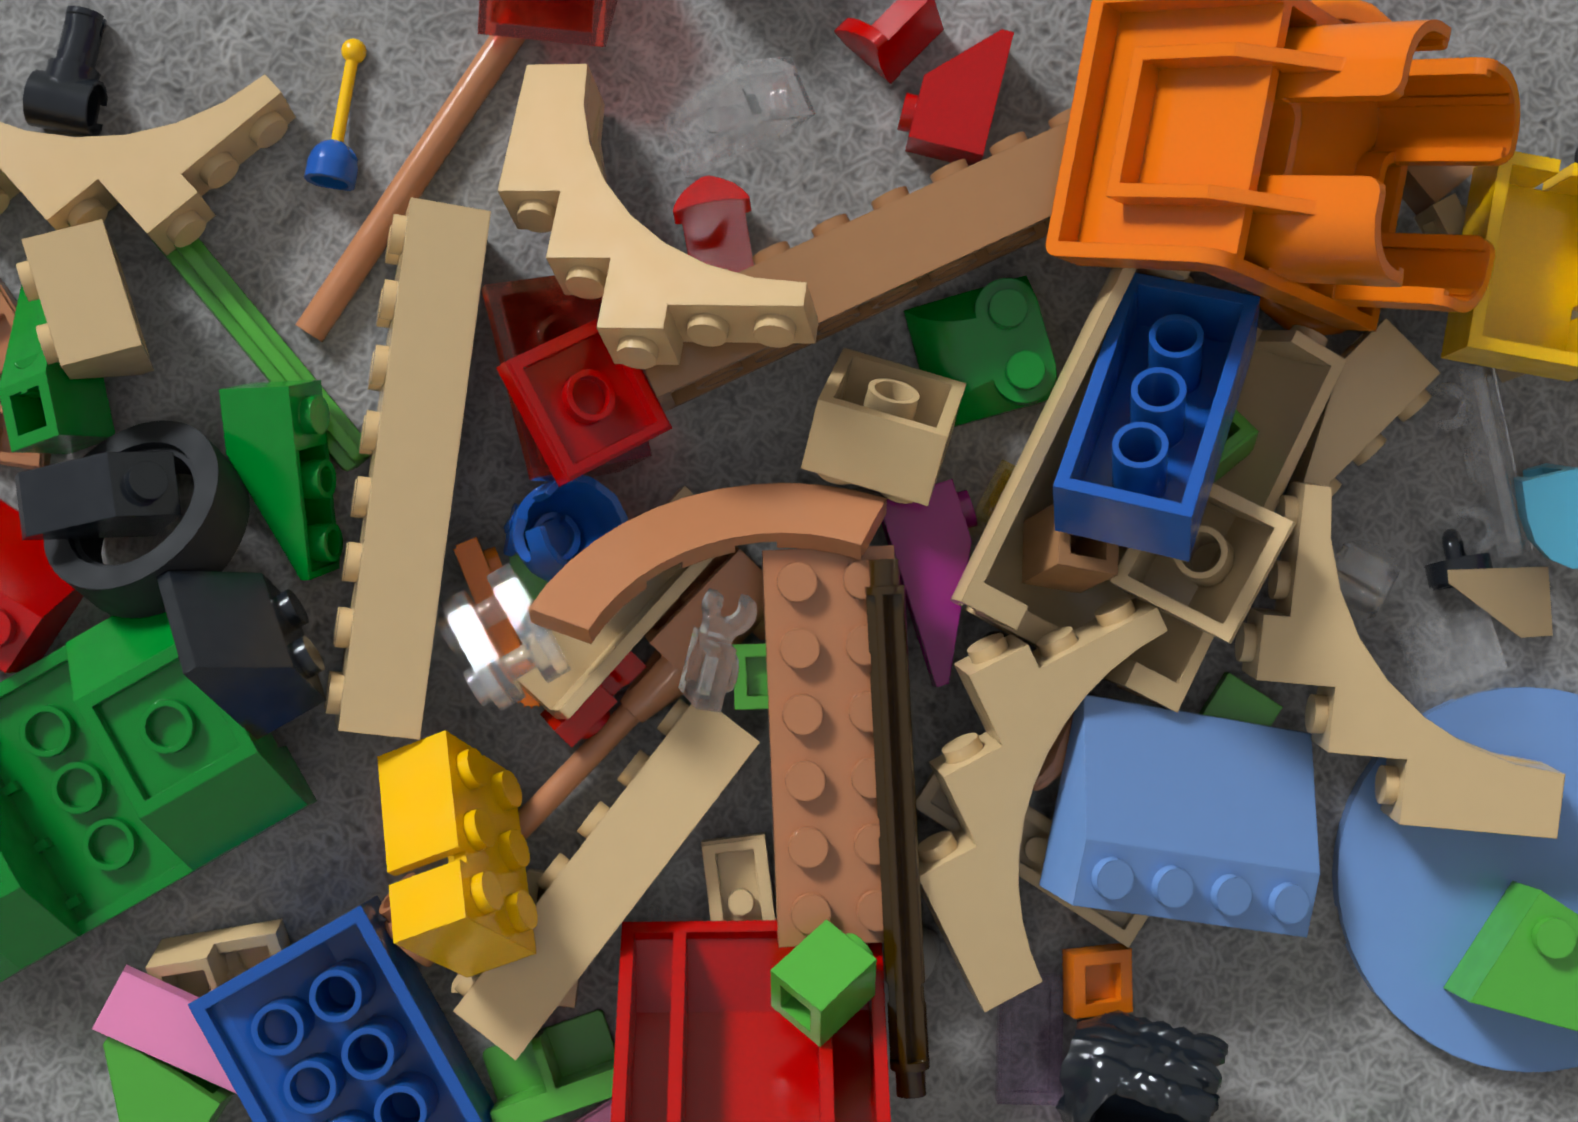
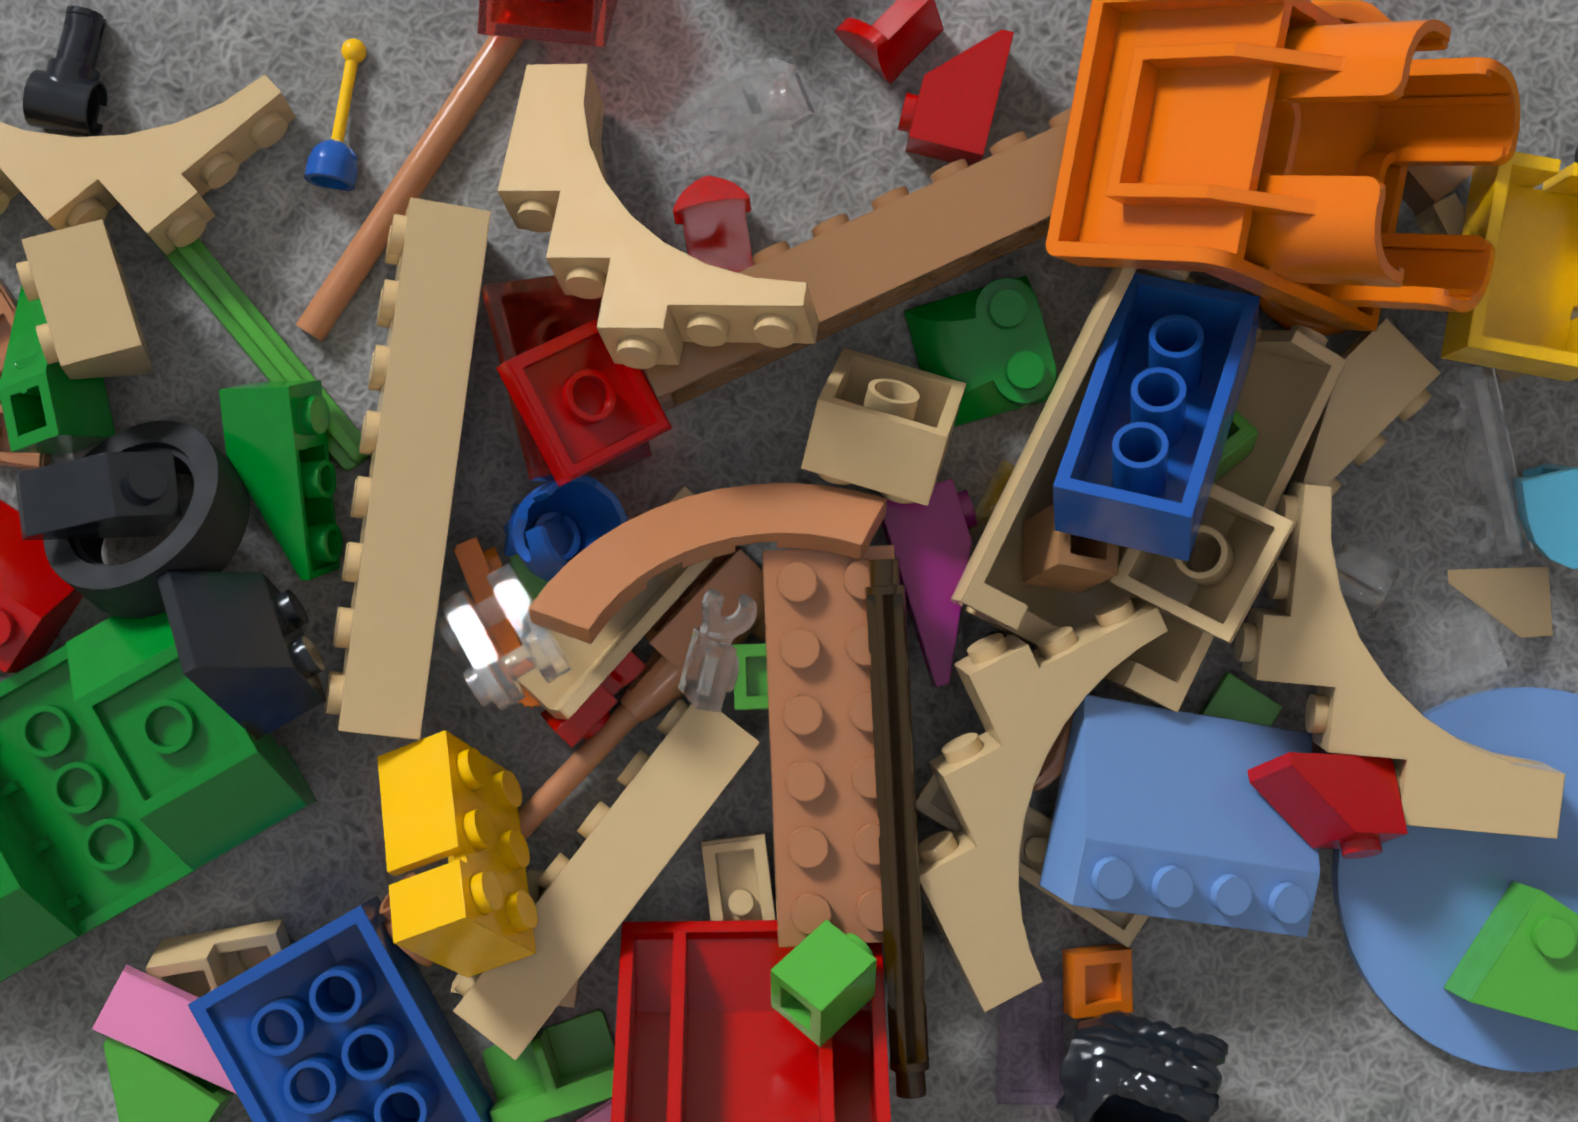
(1335, 799): none -> red slope
(1455, 559): black tile -> none

